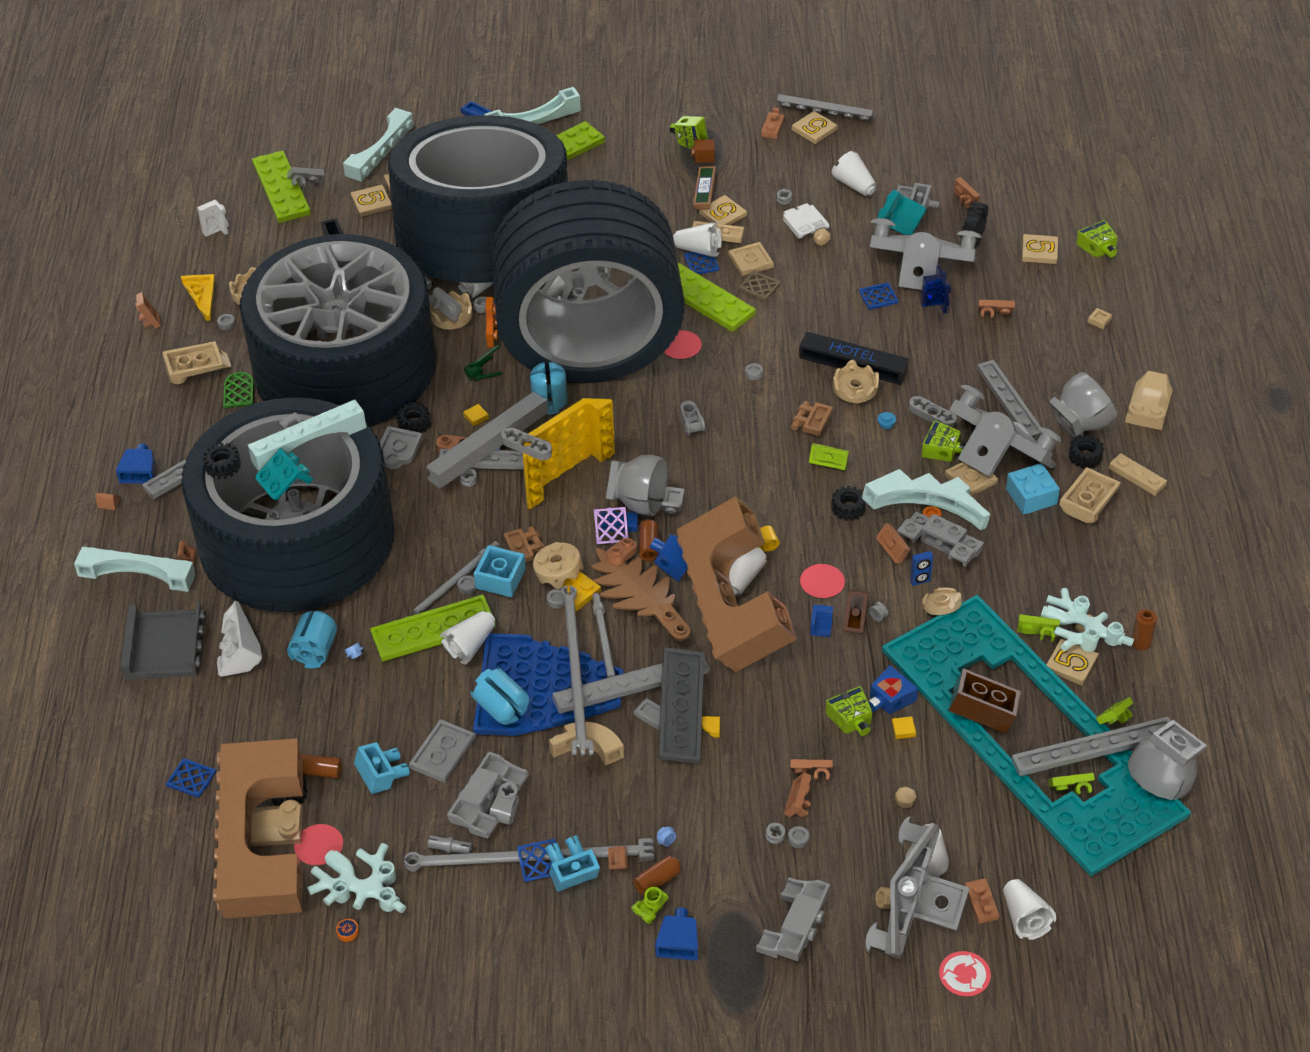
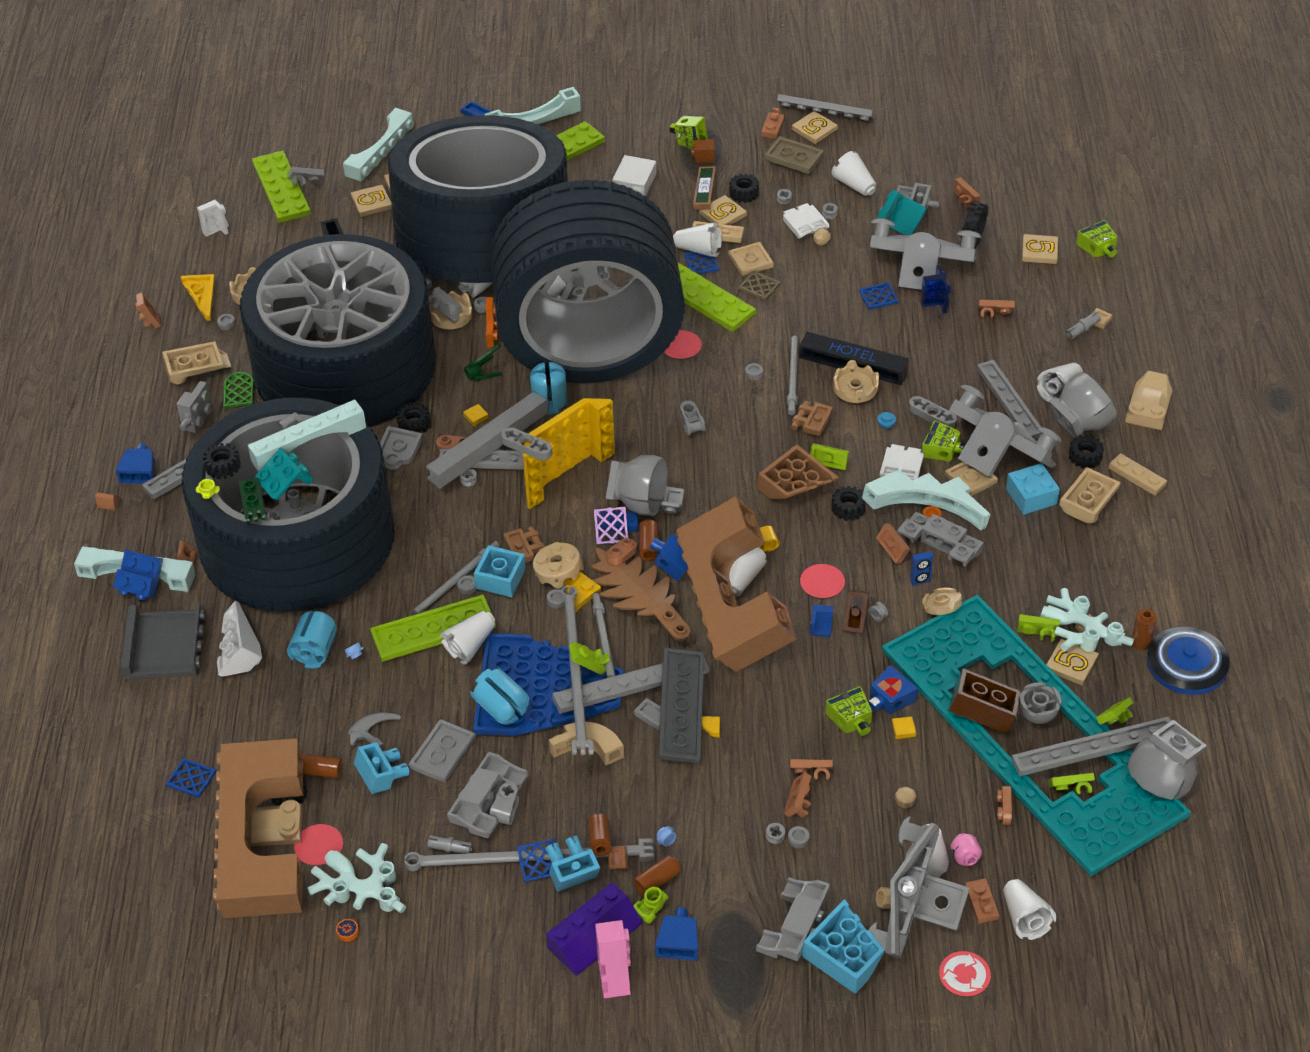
(138, 575): none -> blue plate
(194, 408): none -> light grey plate
(207, 488): none -> neon yellow plate
(252, 499): none -> dark green hinge
(360, 729): none -> light grey piece
(575, 937): none -> dark purple slope
(589, 659): none -> lime plate
(599, 834): none -> dark orange brick
(613, 958): none -> bright pink wedge
(636, 173): none -> white brick
(744, 188): none -> black tyre
(792, 398): none -> light grey bar
(793, 474): none -> medium nougat wedge
(794, 155): none -> dark tan plate
(829, 211): none -> light grey bush
(843, 948): none -> medium azure wedge
(907, 461): none -> white plate
(966, 849): none -> bright pink head
(1004, 812): none -> nougat plate
(1039, 703): none -> light grey cylinder
(1053, 380): none -> white cone
(1083, 325): none -> light grey pin
(1188, 660): none -> dish

